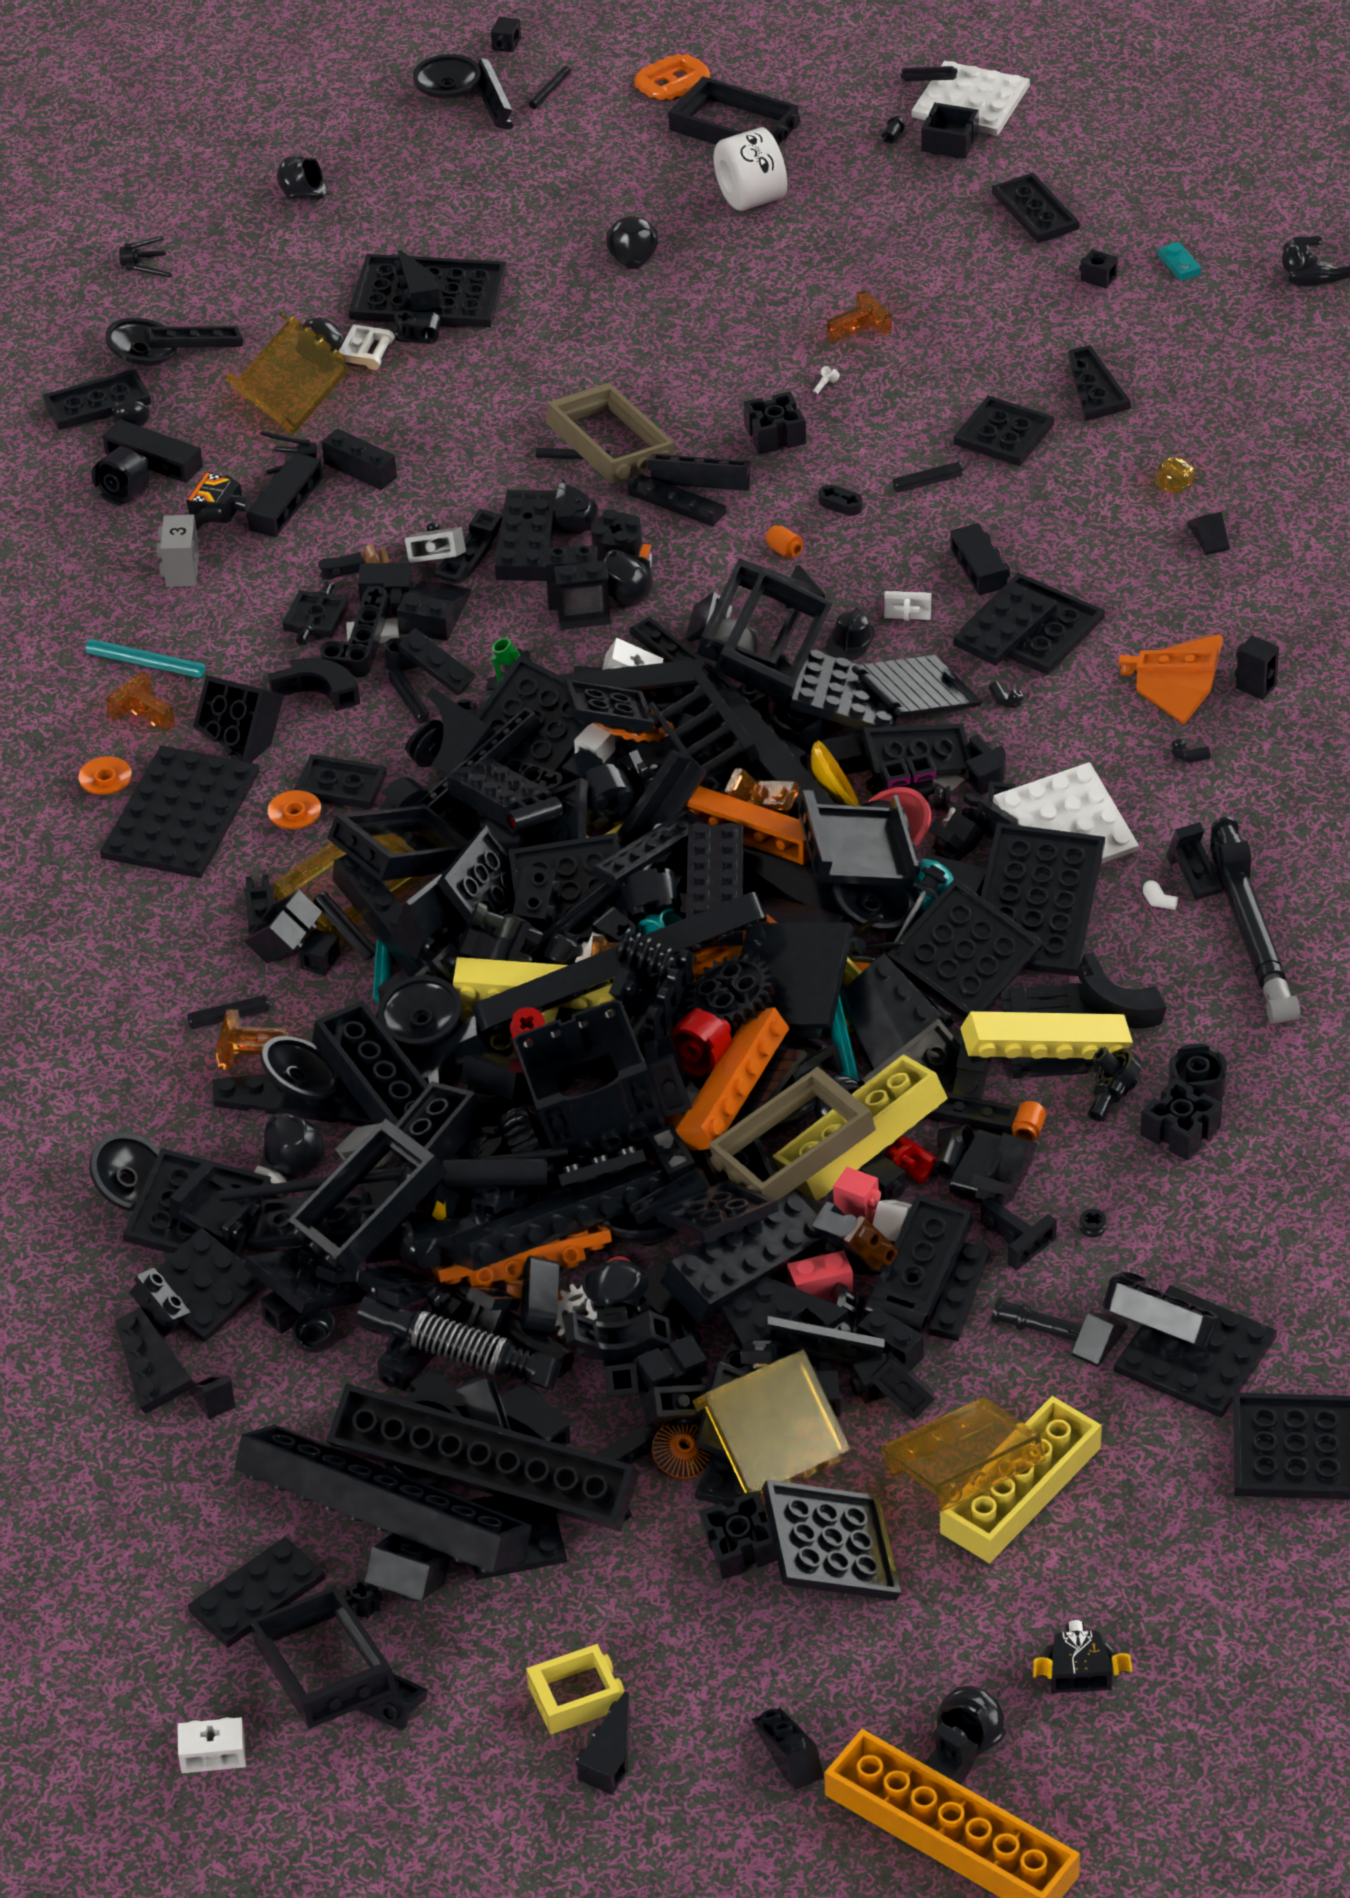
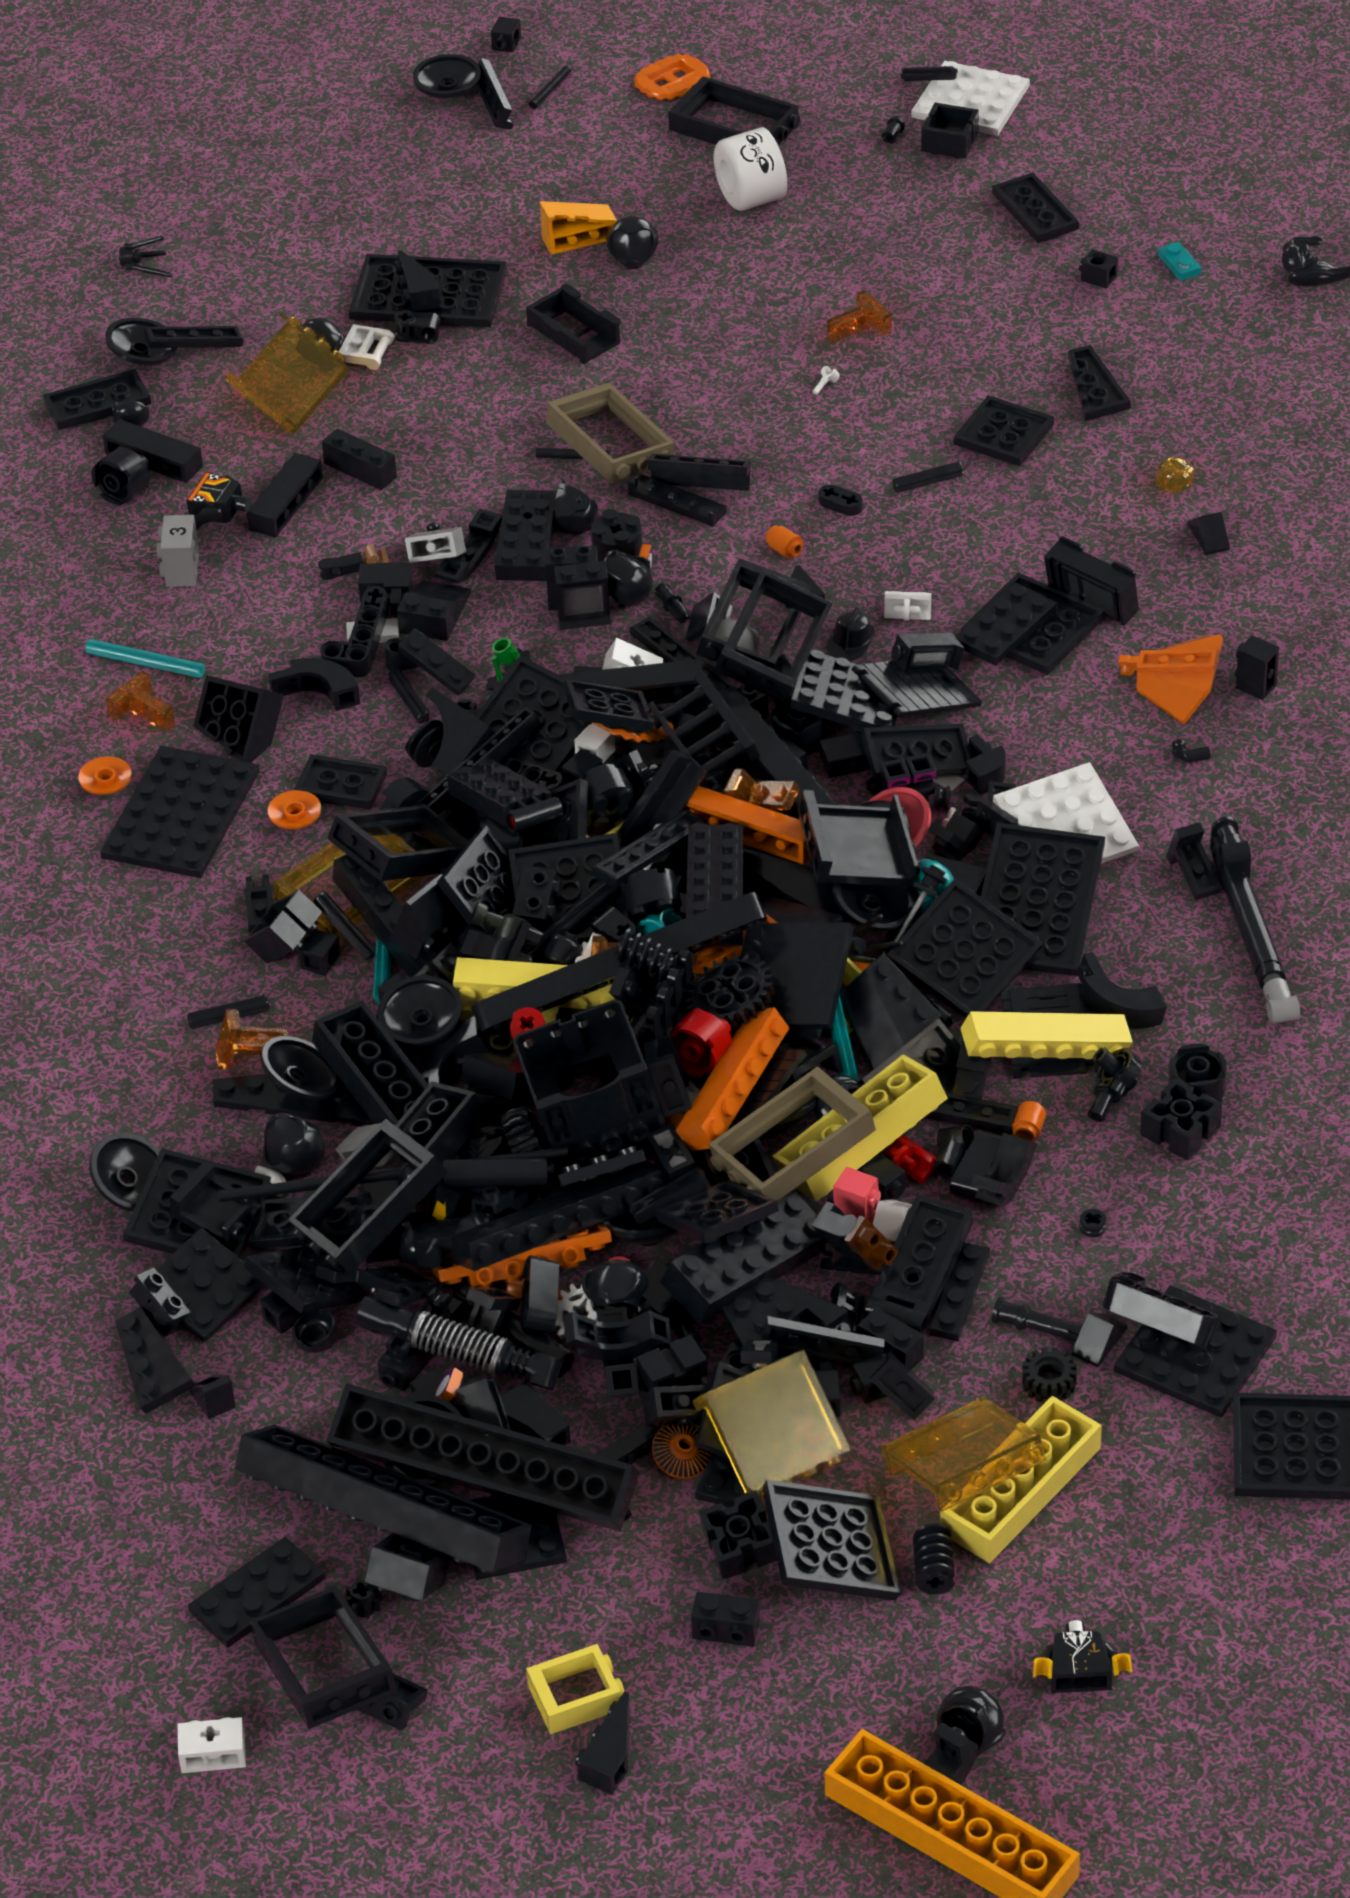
(301, 178): black helmet -> none
(305, 447): black plant -> none
(315, 614): black plate -> none
(448, 1385): none -> orange tile
(567, 299): none -> black piece
(574, 224): none -> light orange wedge
(672, 602): none -> black axle
(725, 1619): none -> black brick
(774, 422): black brick -> none
(789, 1747): black slope -> none
(820, 1274): coral brick -> none
(831, 776): yellow dish -> none
(927, 650): none -> black window
(933, 1558): none -> black piece
(979, 558): black brick -> none
(1002, 698): black arm -> none
(1023, 1239): black bracket -> none
(1052, 1362): none -> black tyre
(1092, 580): none -> black piece
(1157, 898): white arm -> none

